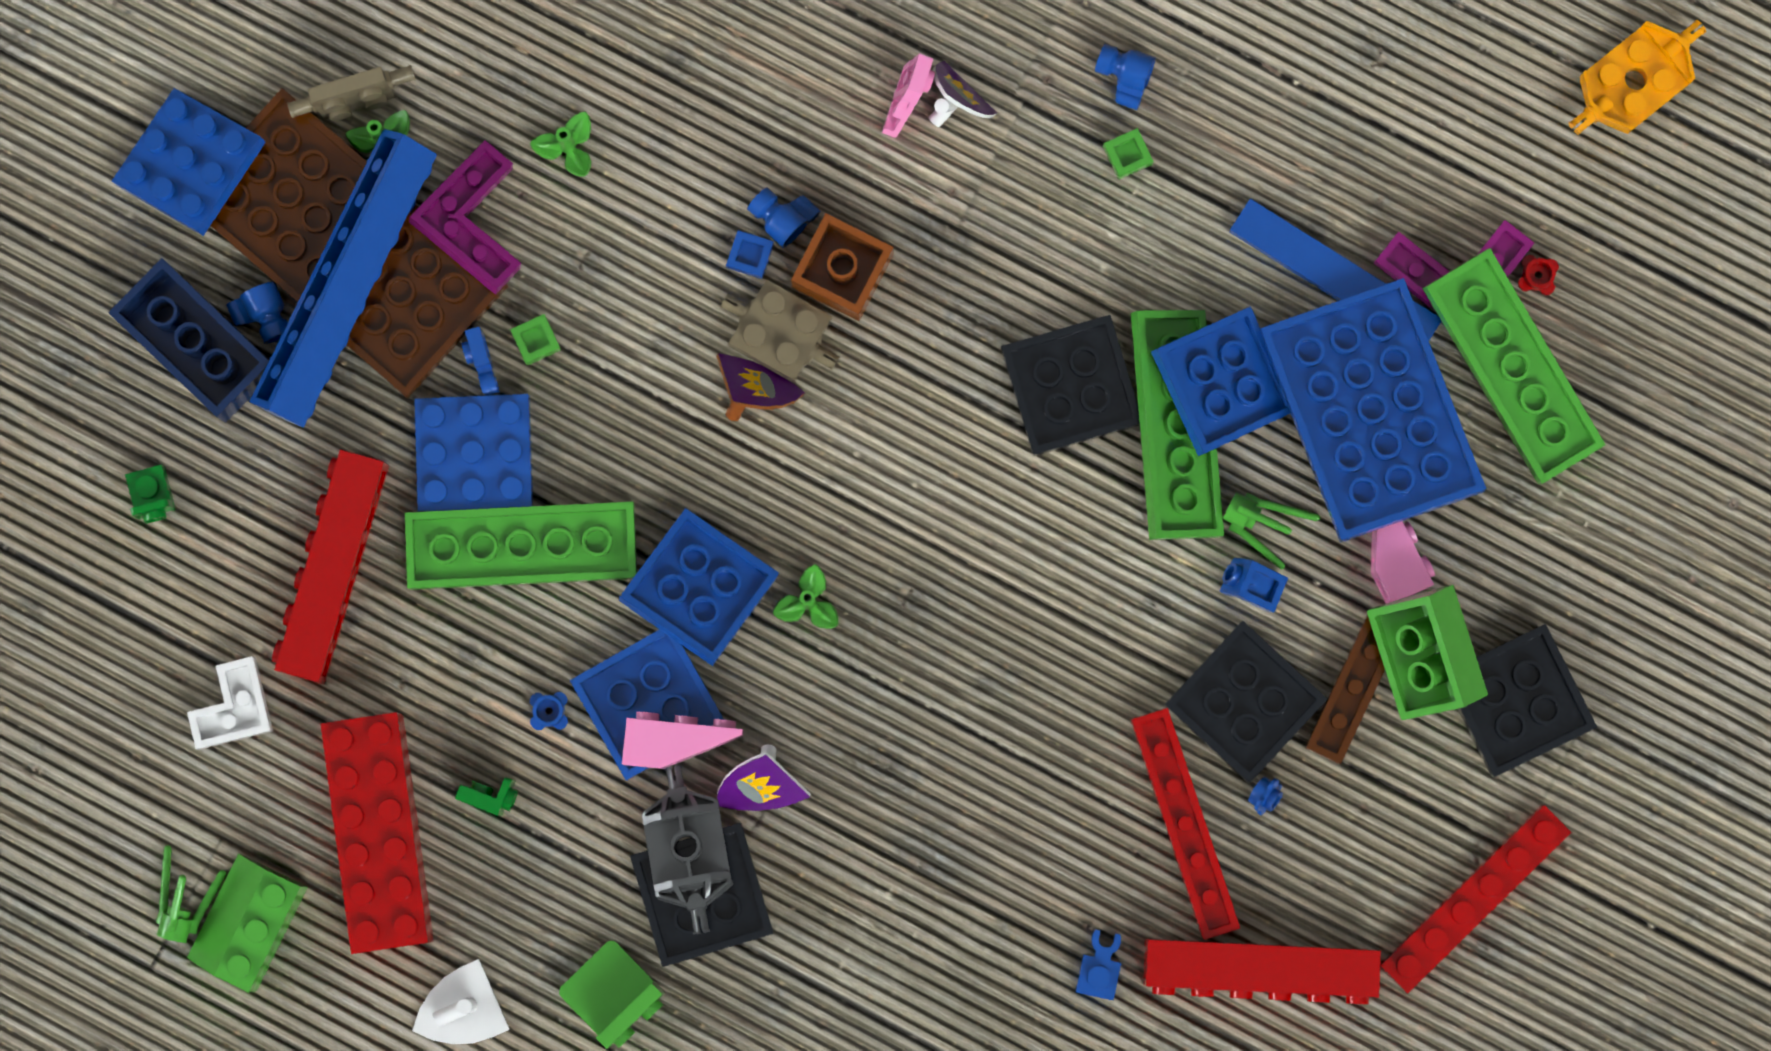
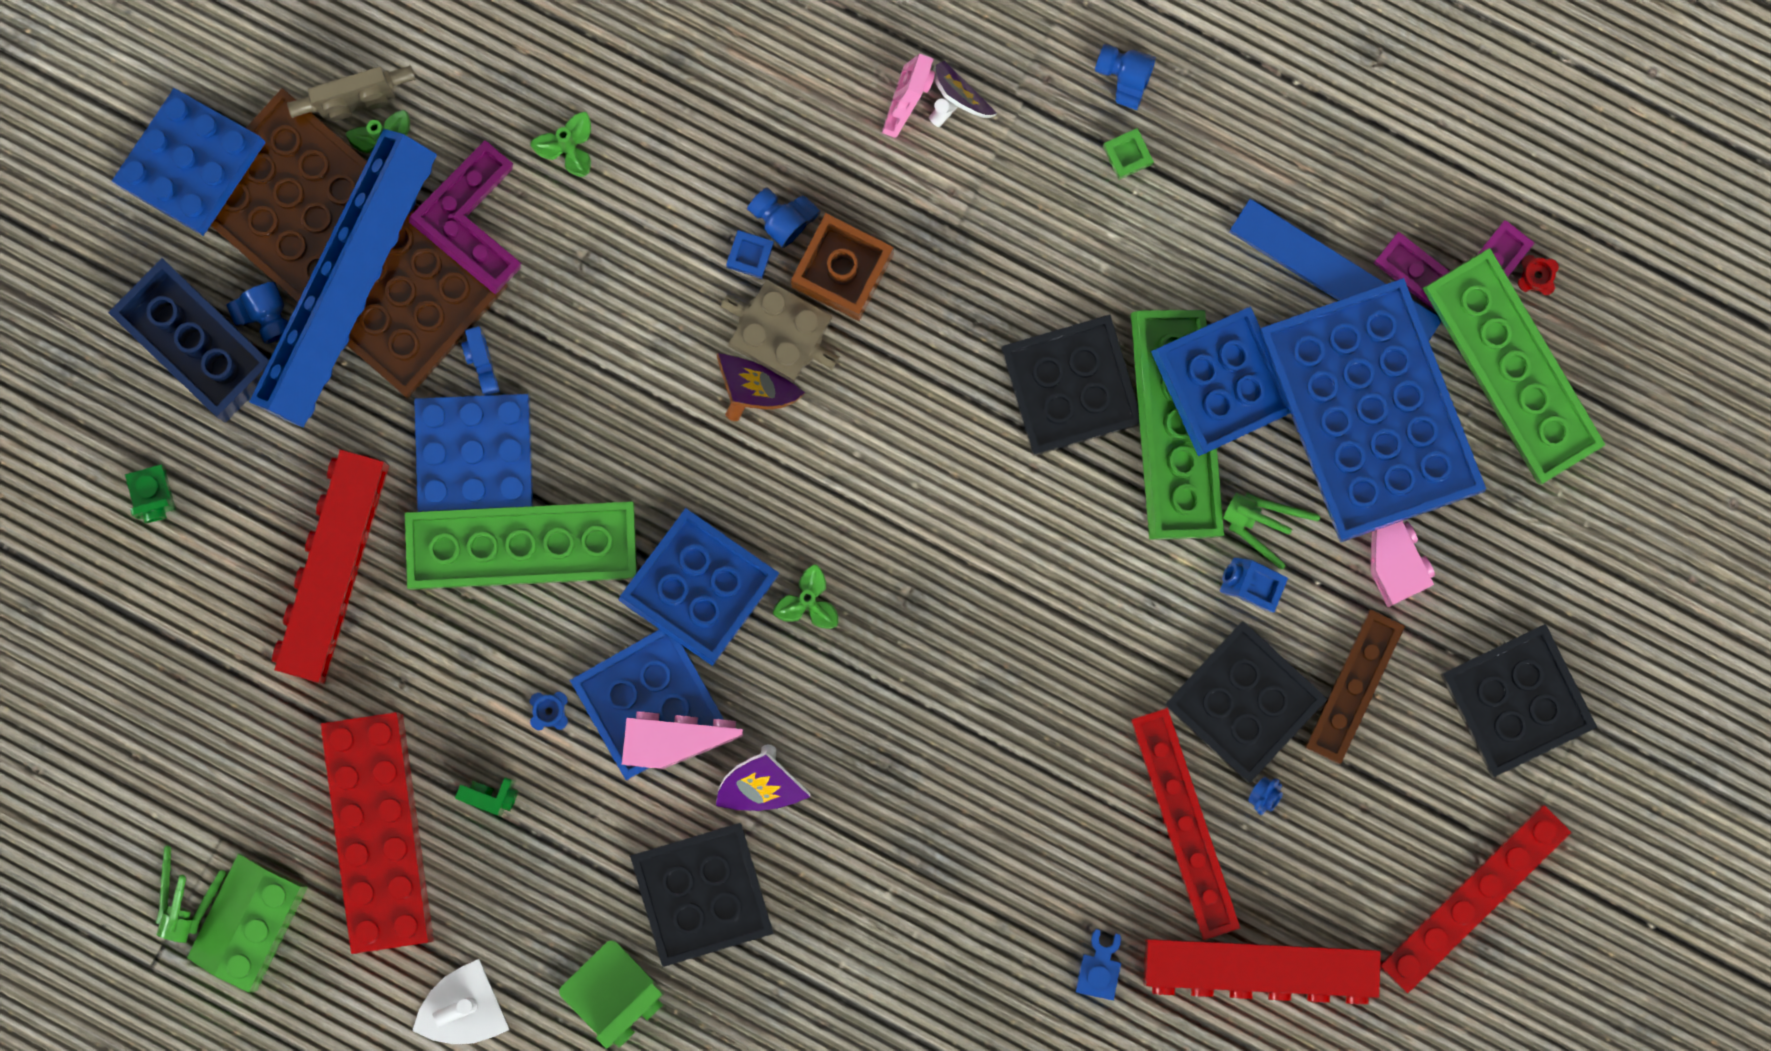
(243, 709): white plate -> none
(535, 339): bright green plate -> none
(695, 879): dark grey plate -> none
(1427, 653): bright green slope -> none
(1662, 61): light orange plate -> none

